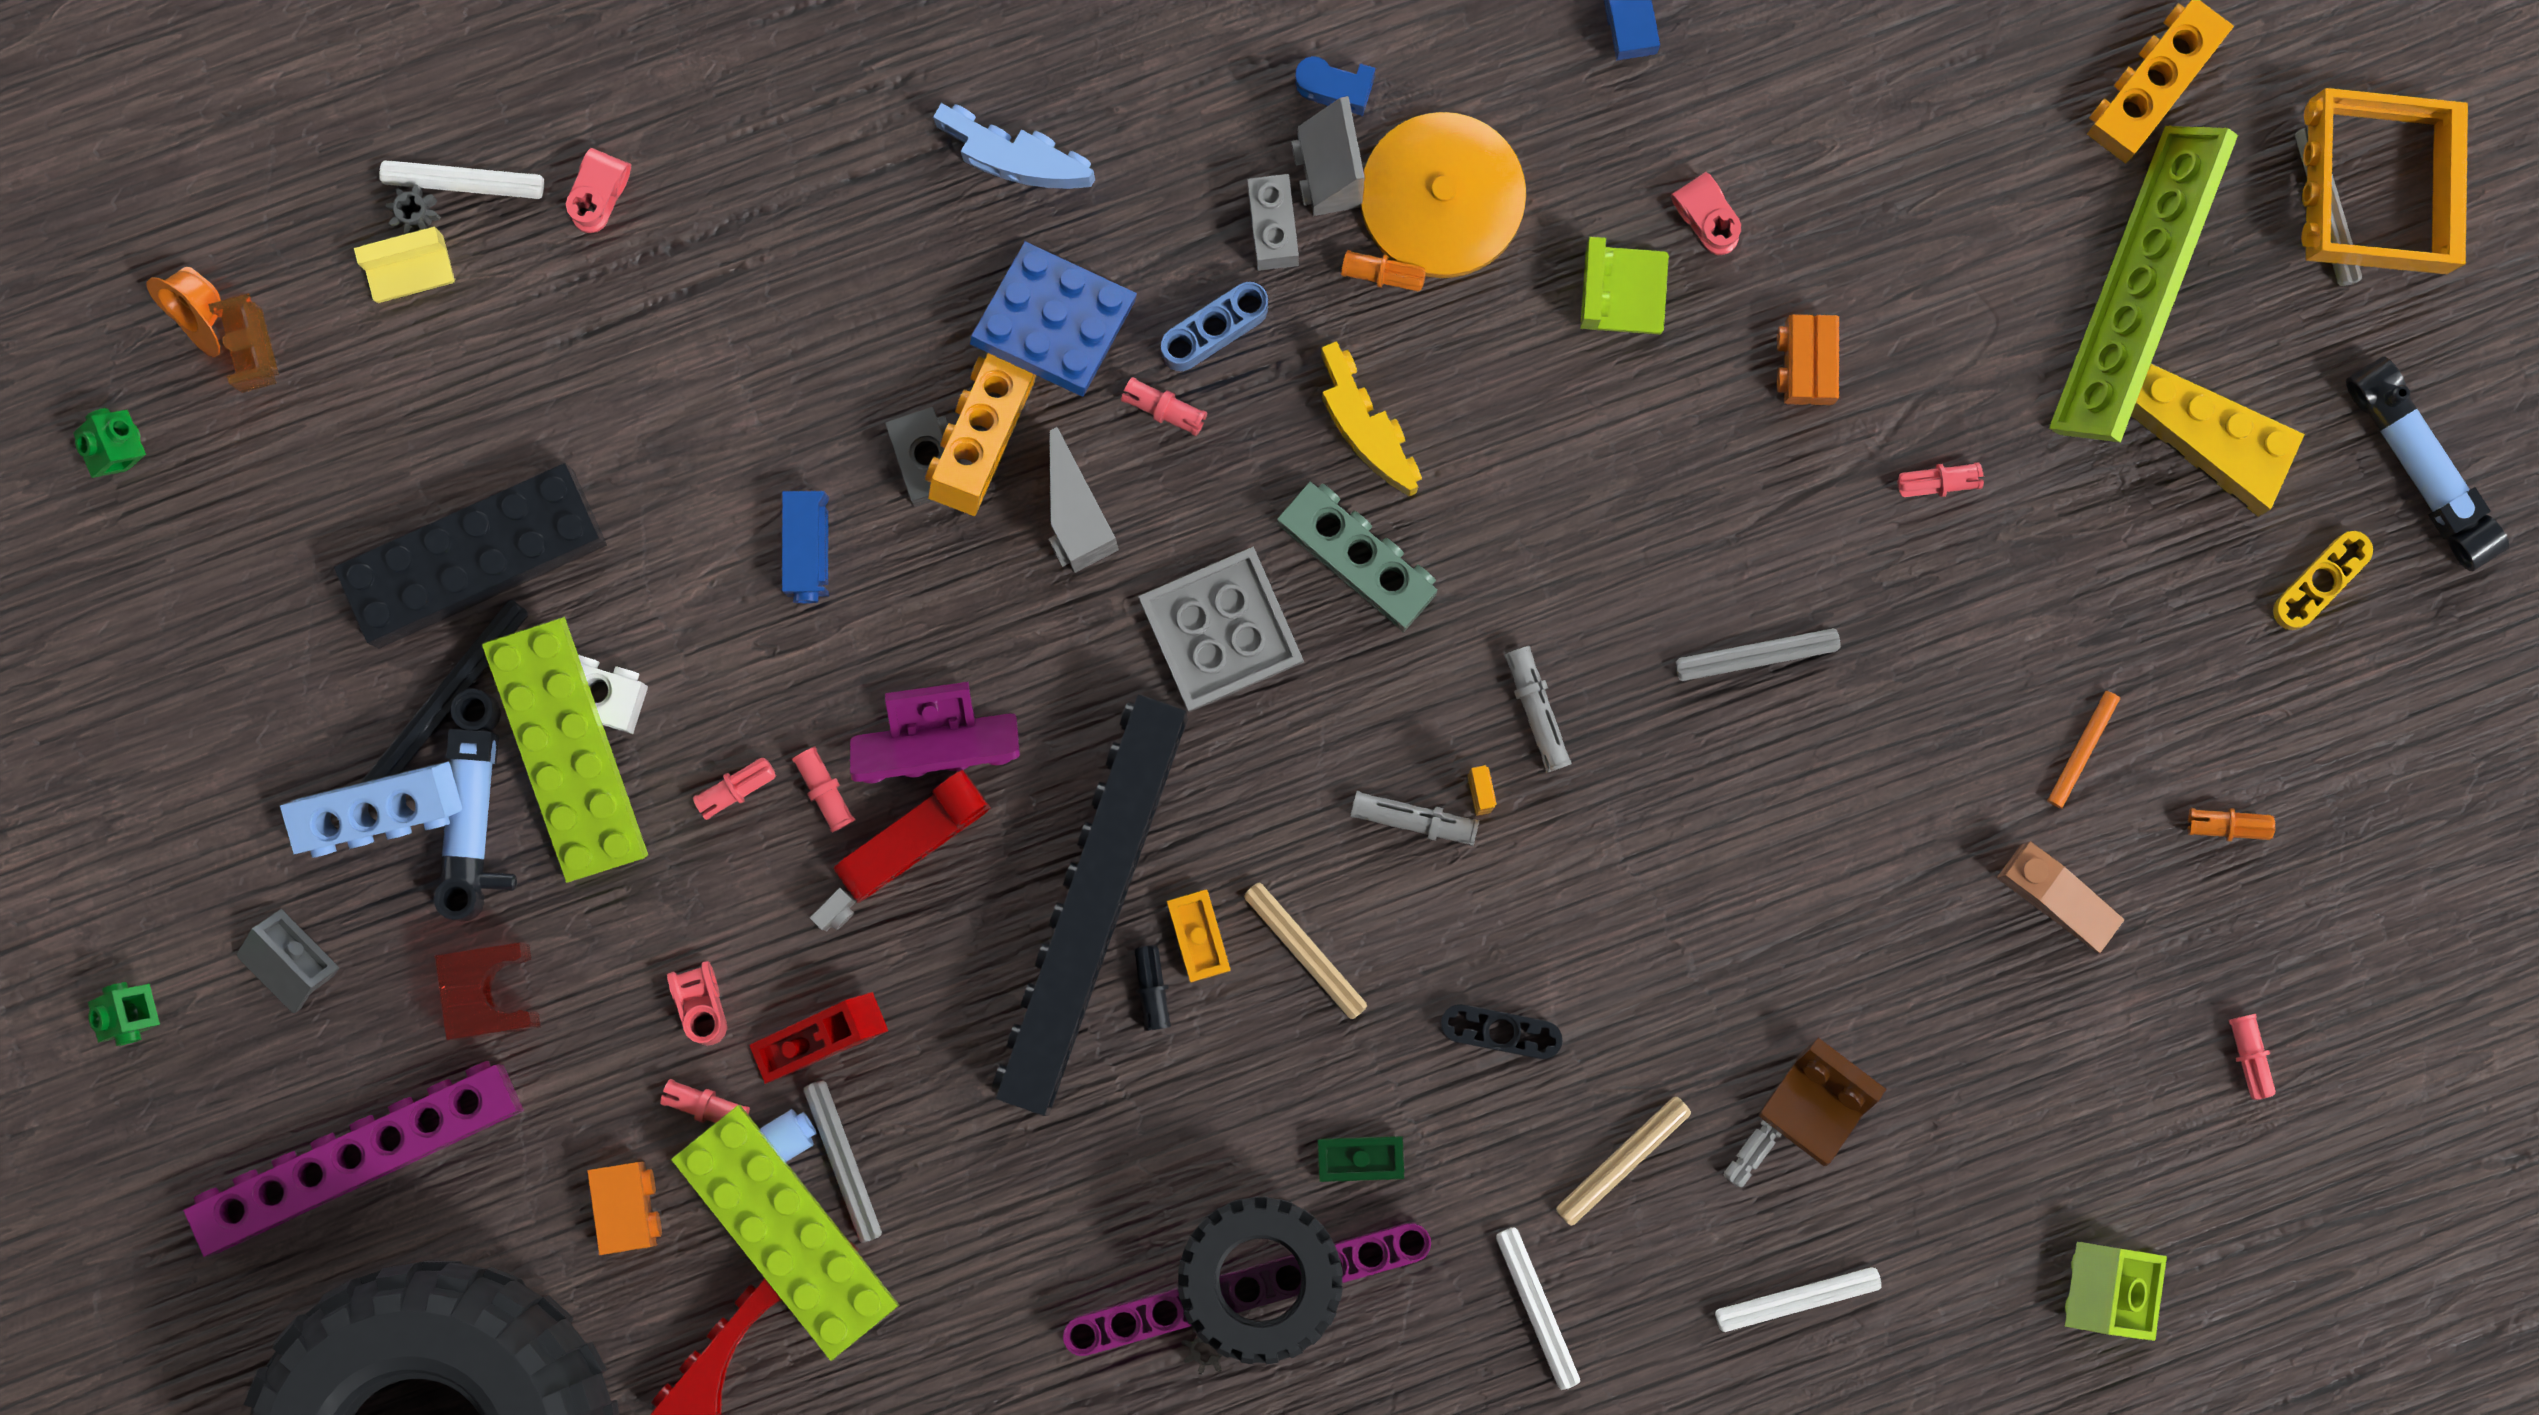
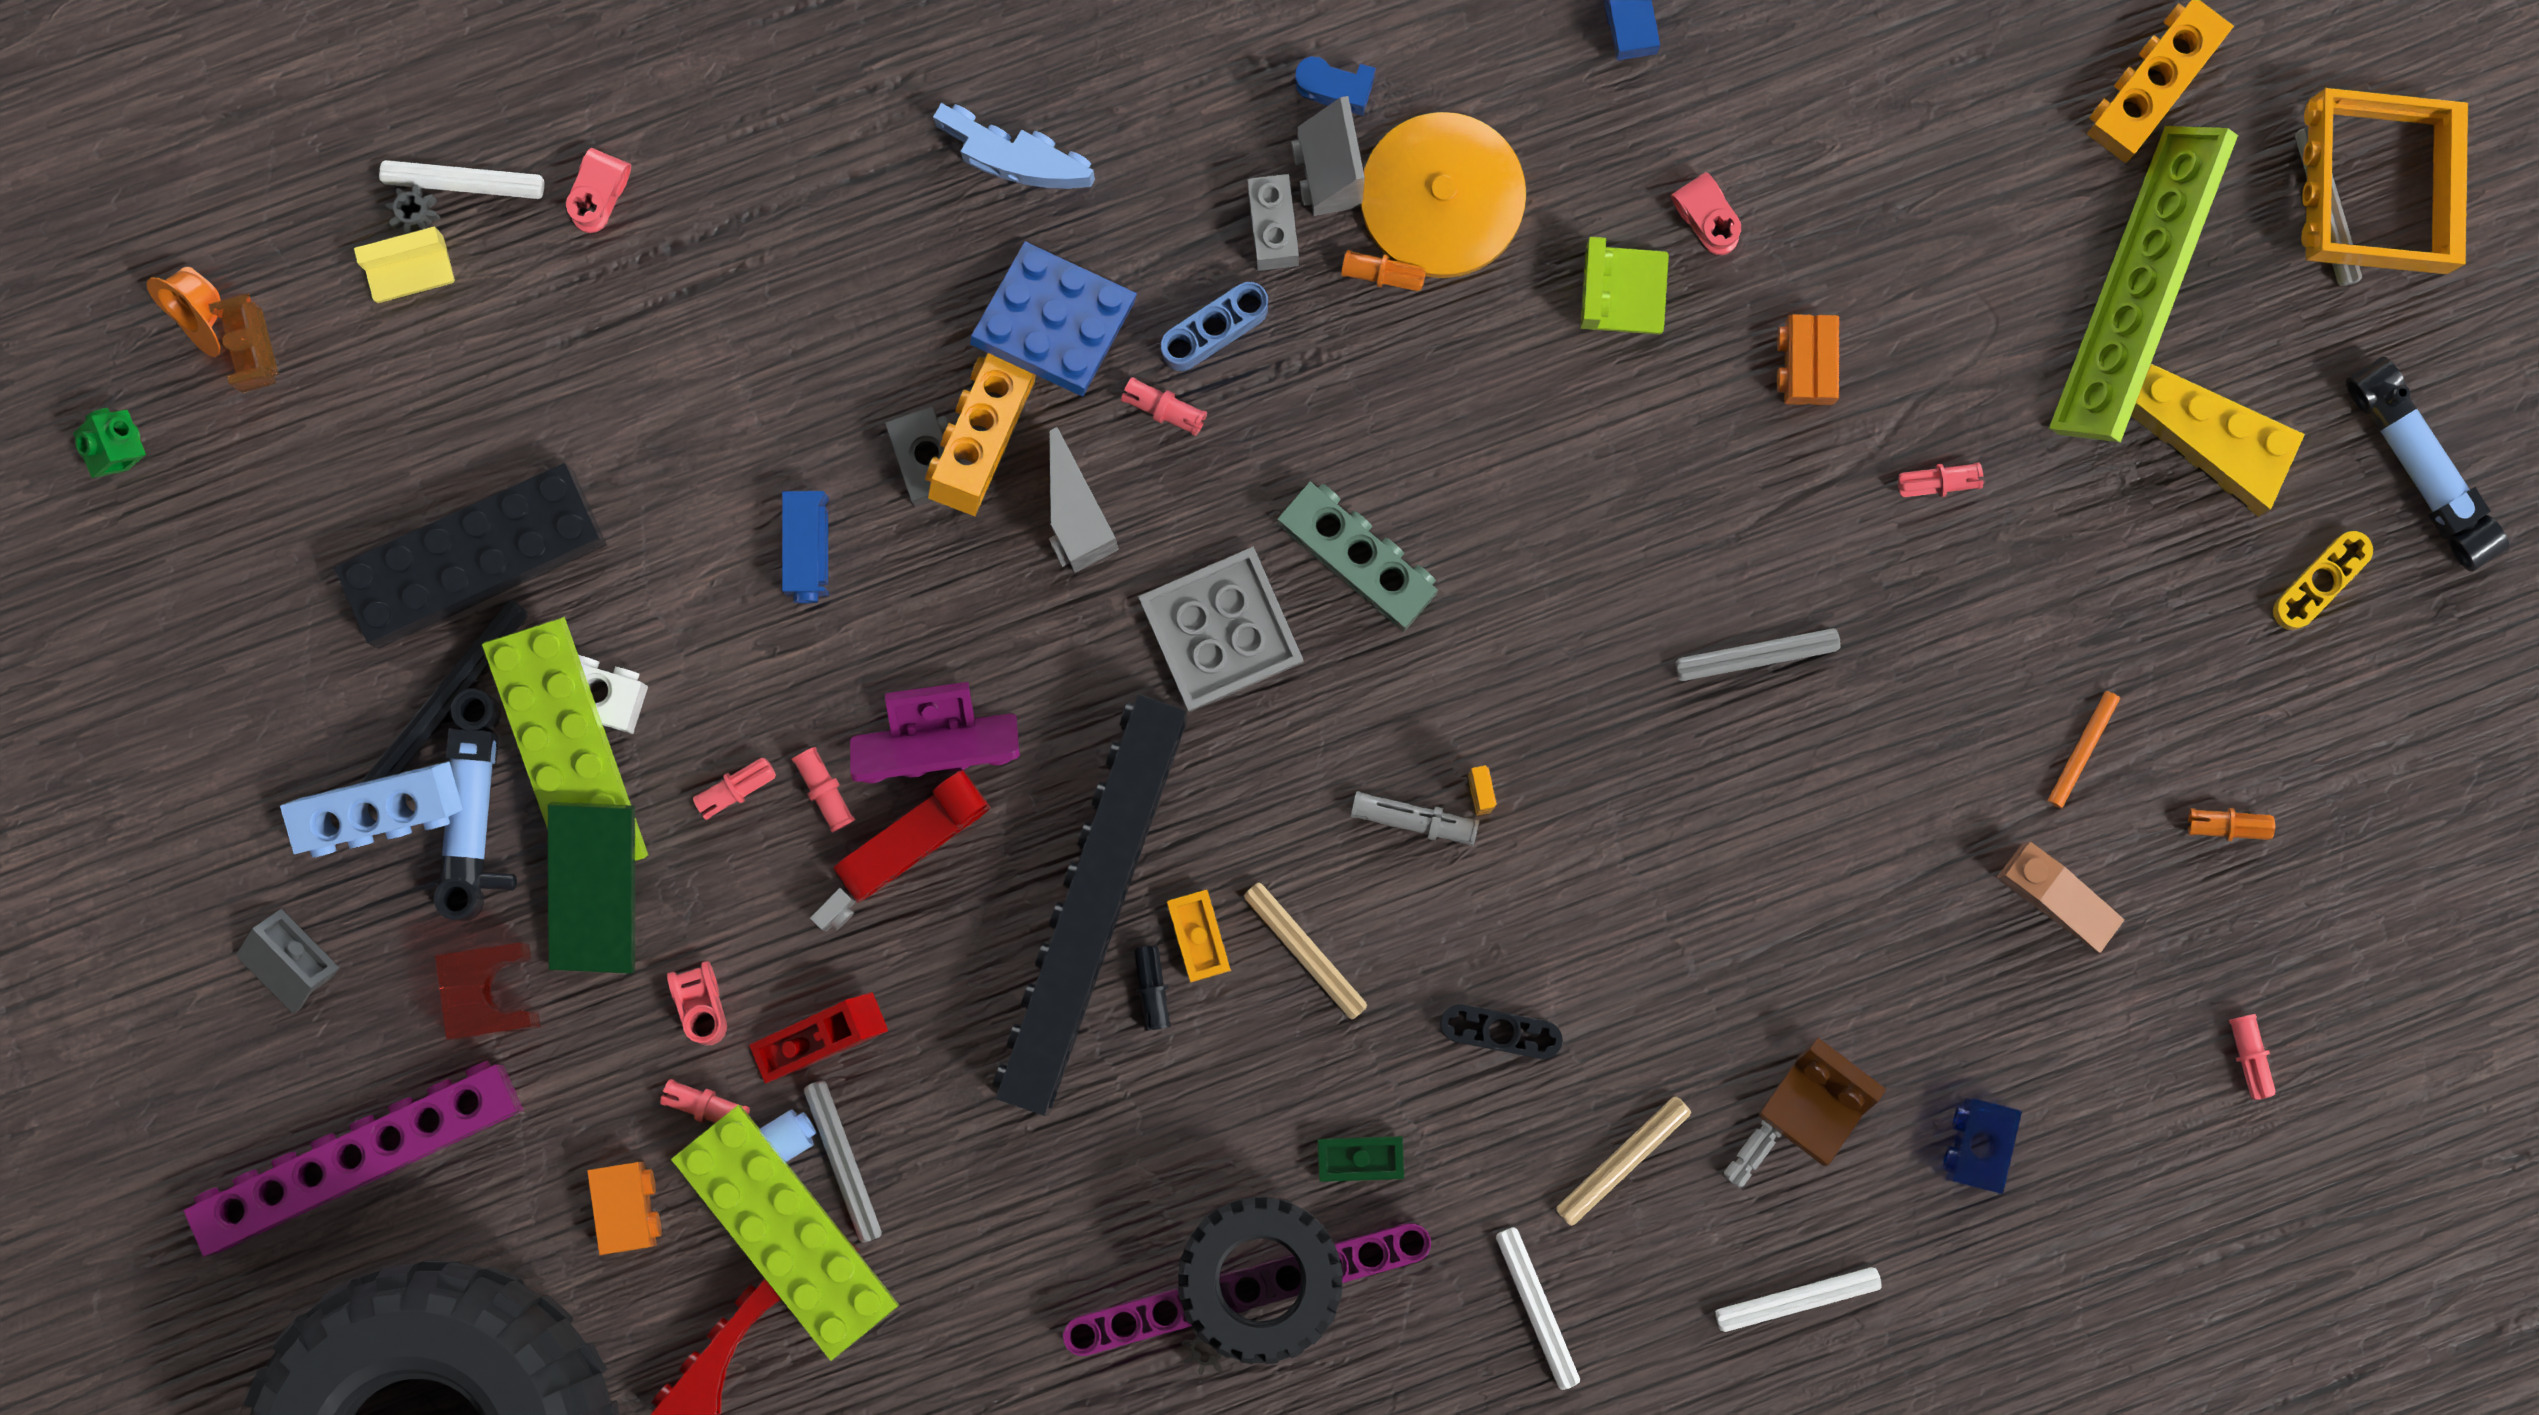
(122, 1013): green brick -> none
(591, 887): none -> dark green tile
(1374, 437): yellow slope -> none
(1537, 707): light grey pin -> none
(2000, 1127): none -> clear blue brick
(2115, 1291): lime slope -> none

